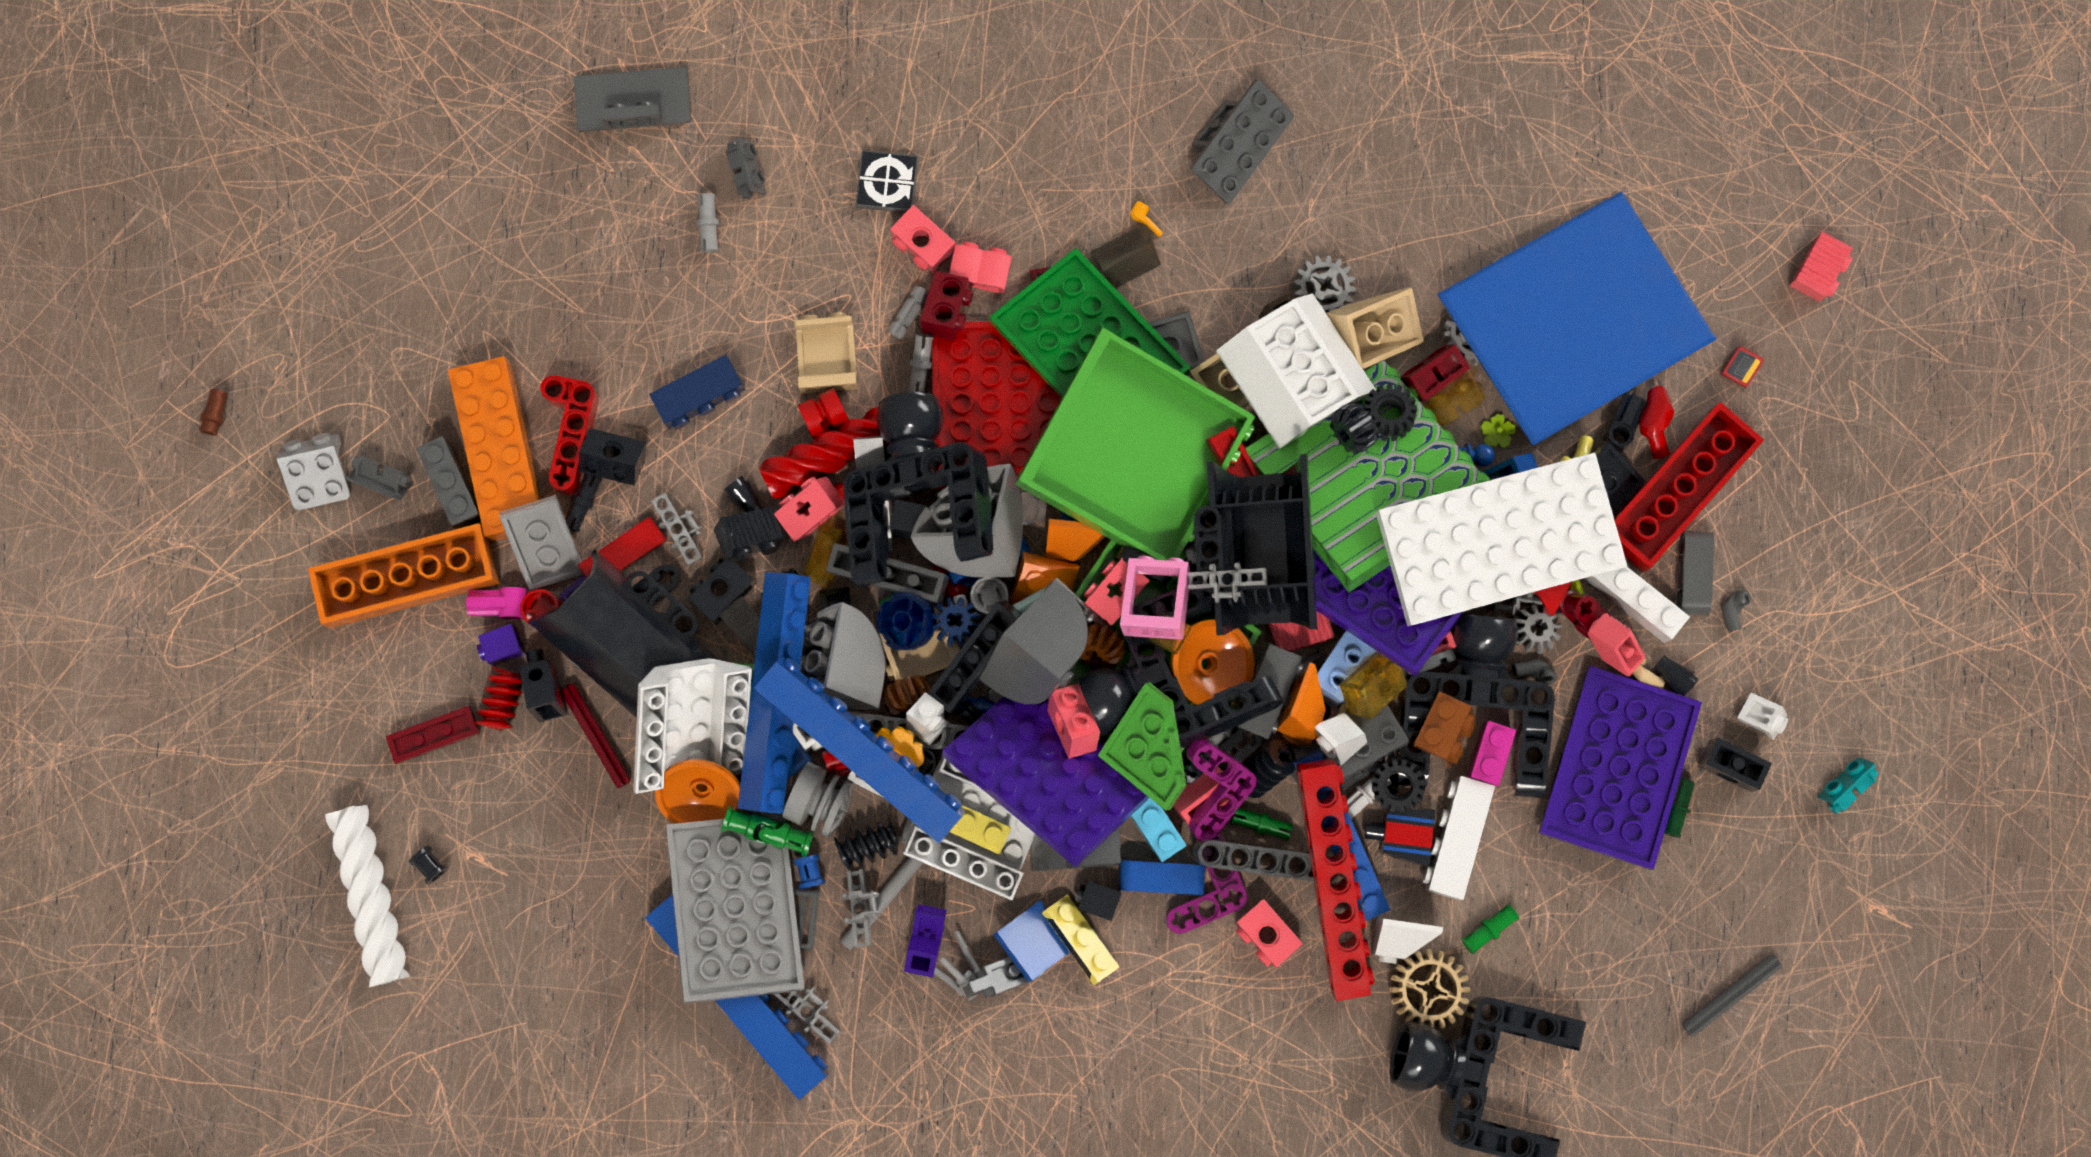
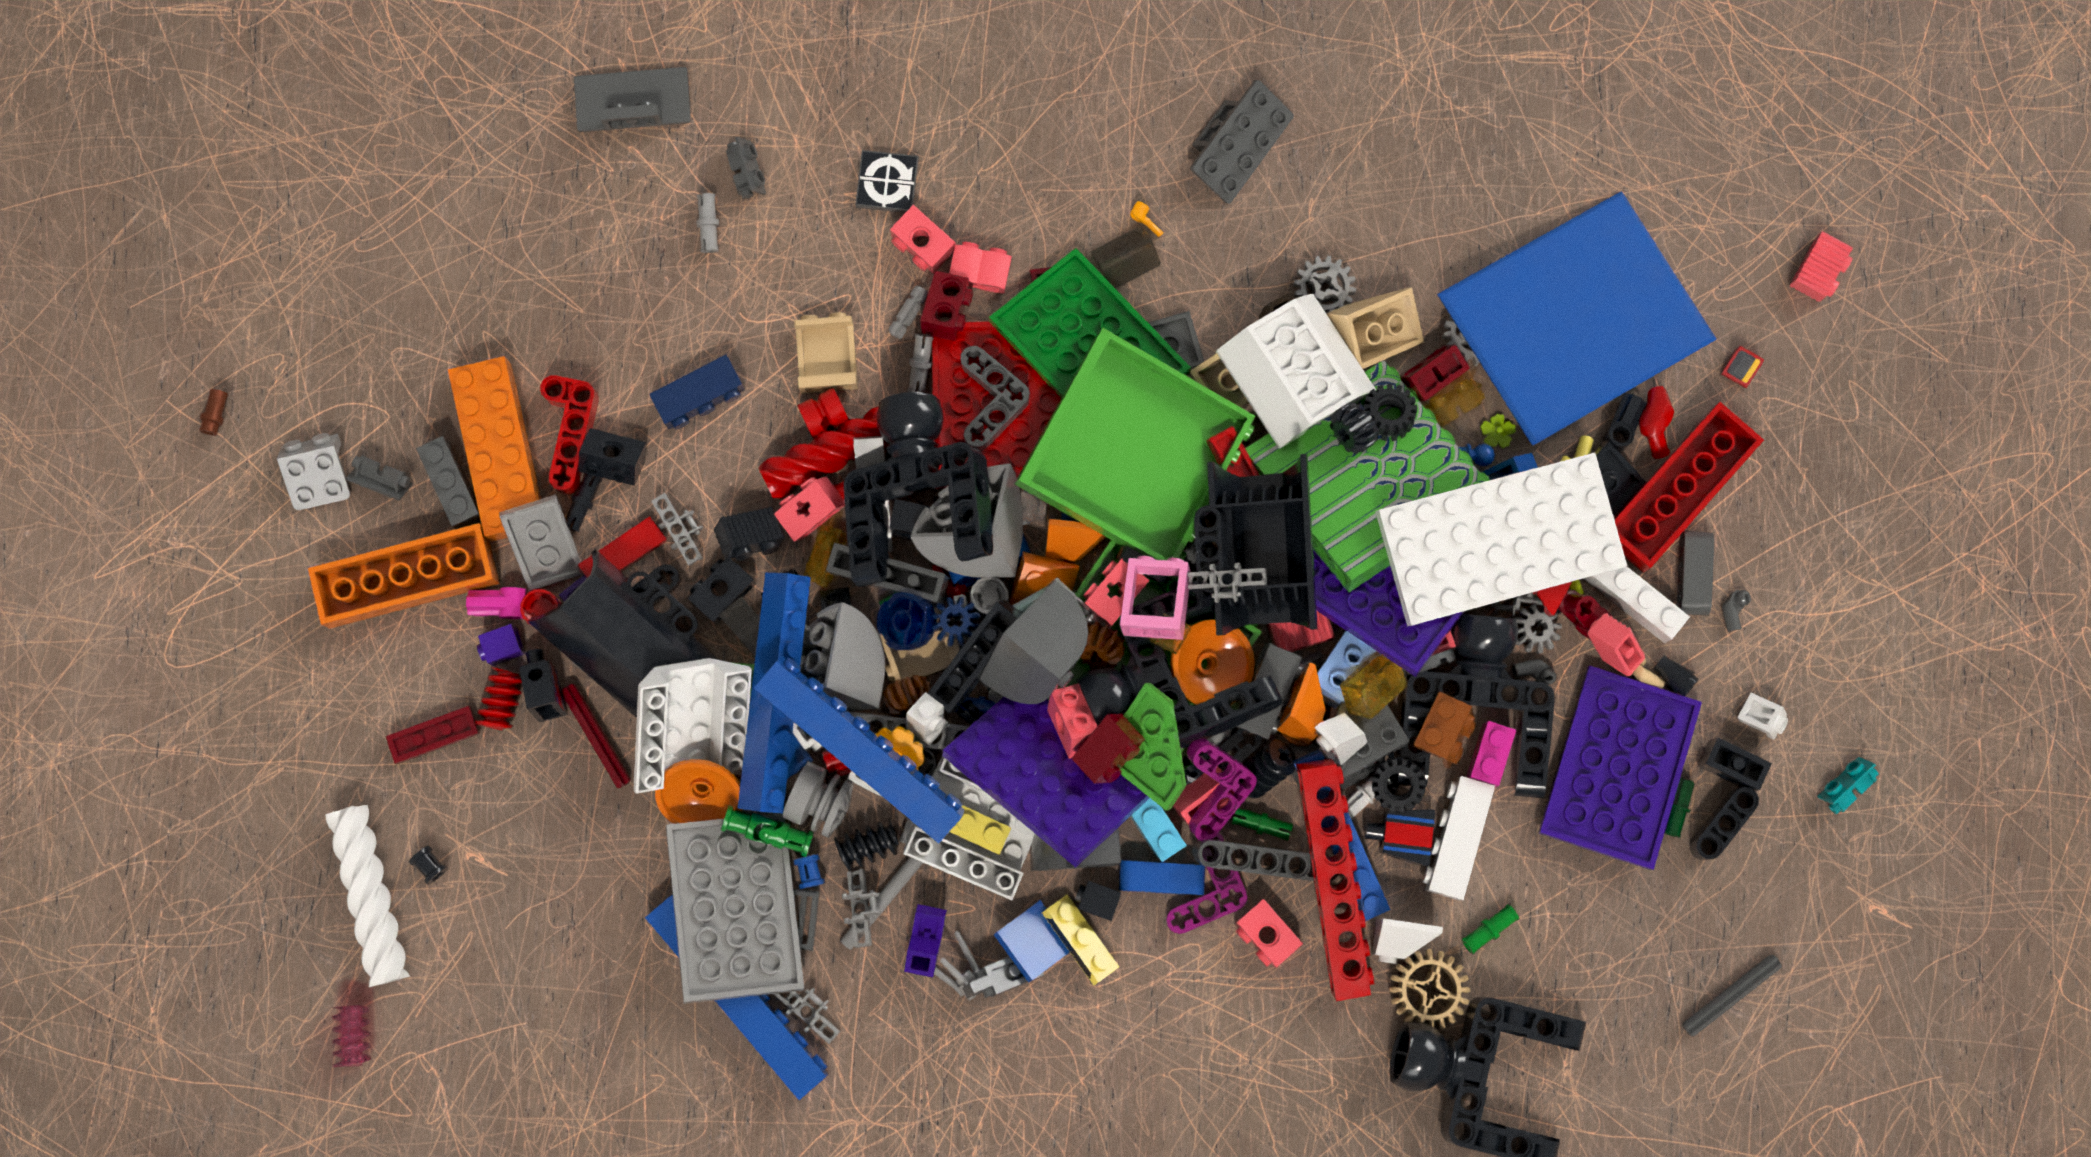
(351, 1035): none -> clear pink piece
(743, 495): black cone -> none
(1001, 402): none -> dark grey beam
(1108, 749): none -> dark red brick
(1736, 817): none -> black beam

